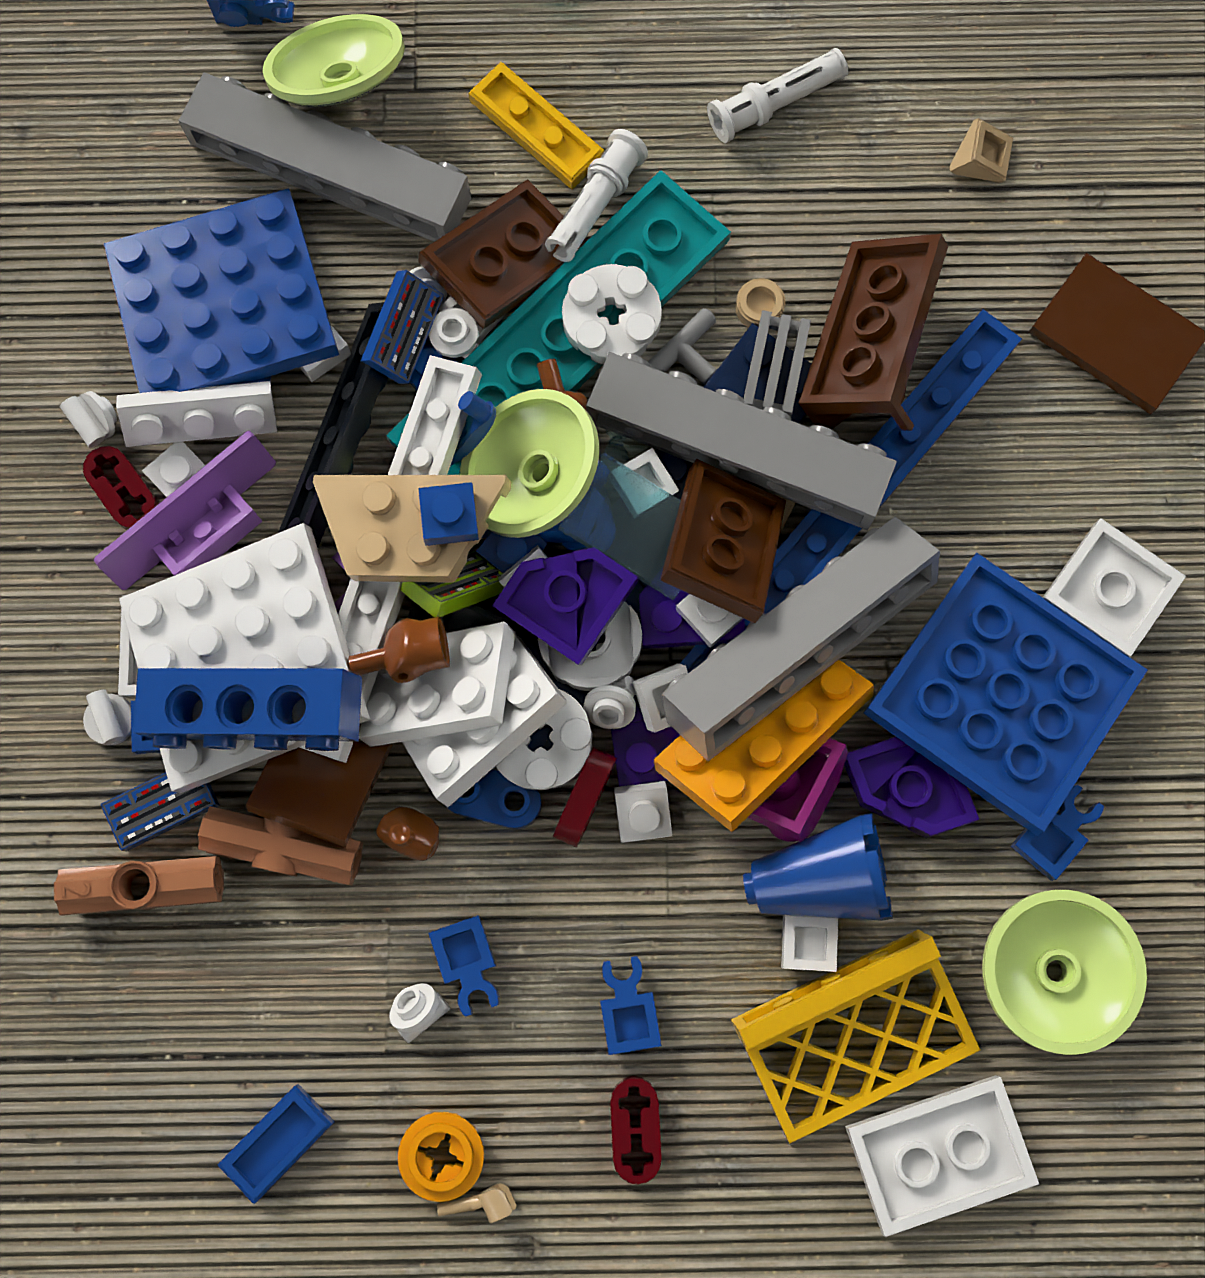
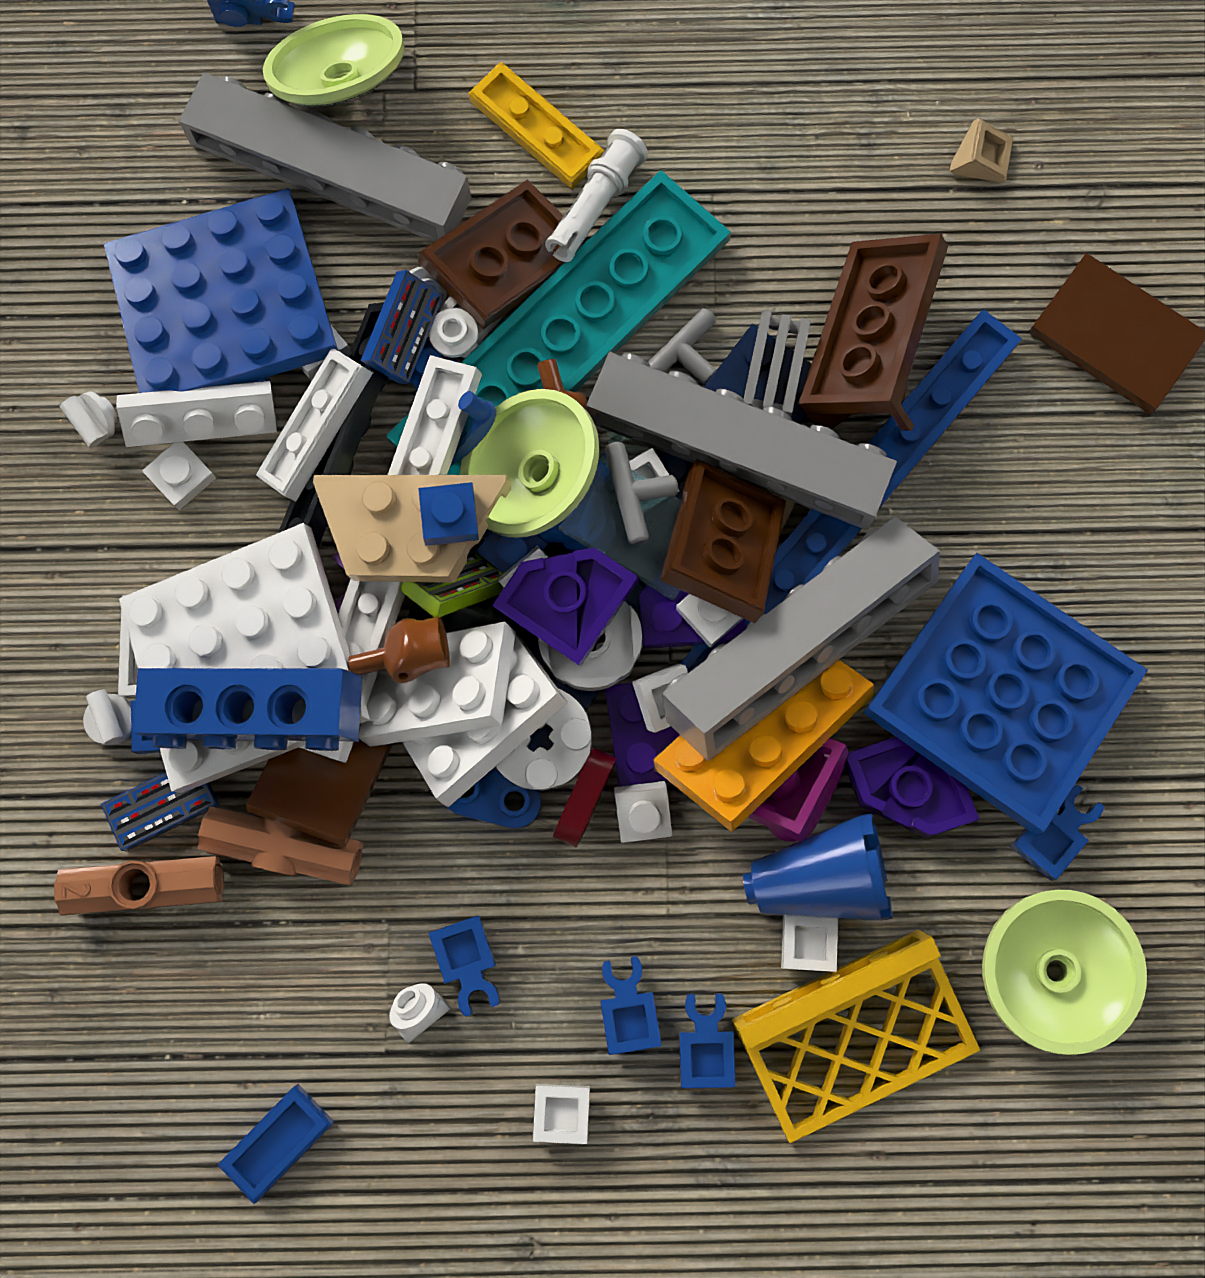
(113, 496): dark red beam -> none
(195, 520): medium lavender bracket -> none
(313, 424): none -> white tile
(409, 833): dark orange piece -> none
(417, 1166): light orange gear -> none
(495, 1200): tan hand -> none
(561, 1114): none -> white plate
(611, 704): white plate -> none
(615, 286): white plate -> none
(632, 492): none -> light grey piece
(648, 1129): dark red beam -> none
(706, 1053): none -> blue plate
(758, 296): tan tile -> none
(759, 101): white pin -> none
(941, 1155): white plate -> none
(1114, 587): white plate -> none

